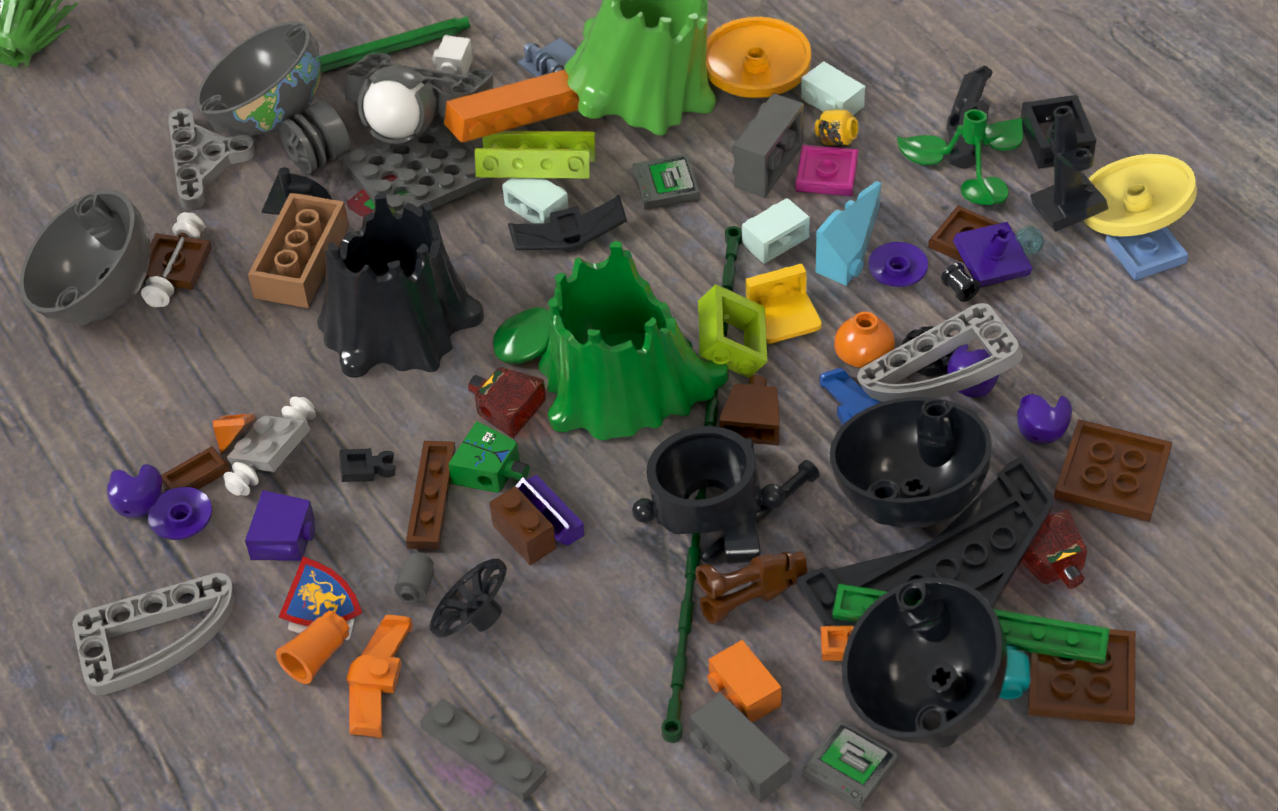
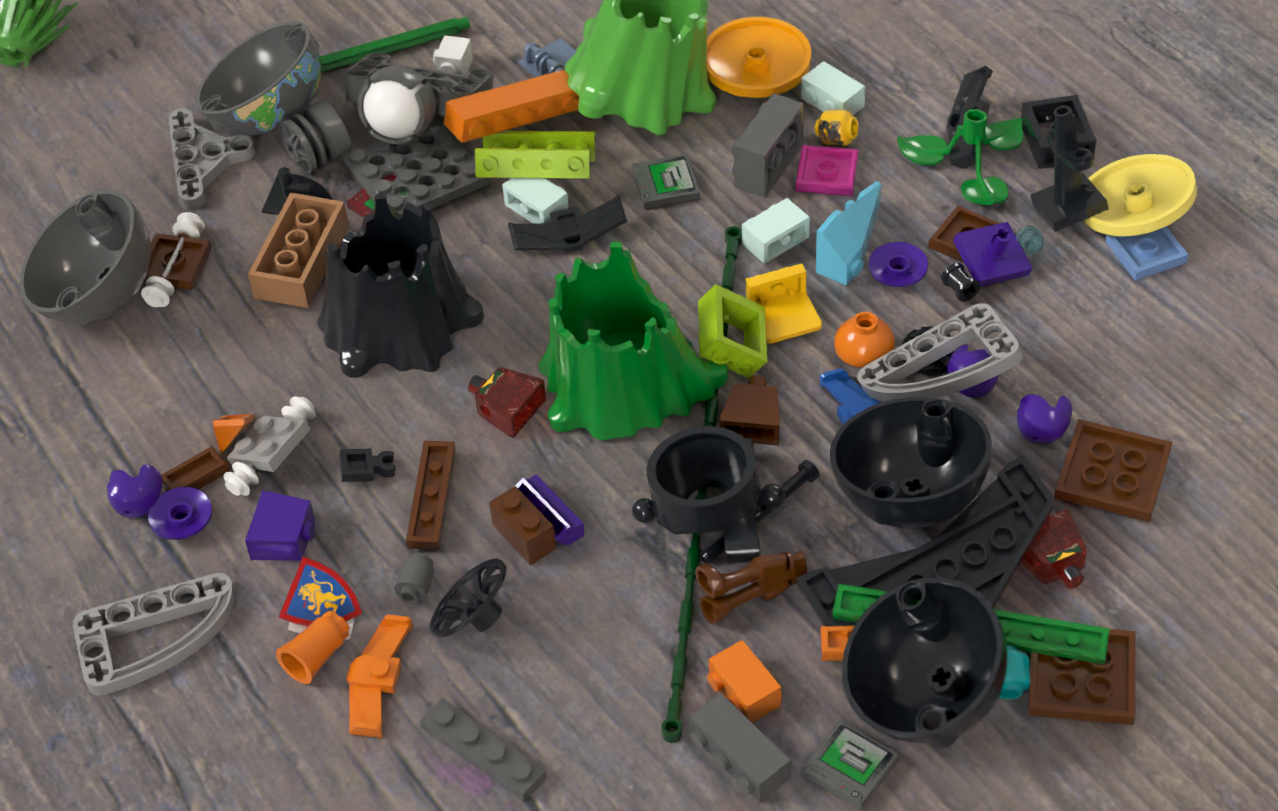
(486, 460): green torso -> none
(523, 336): green piece -> none

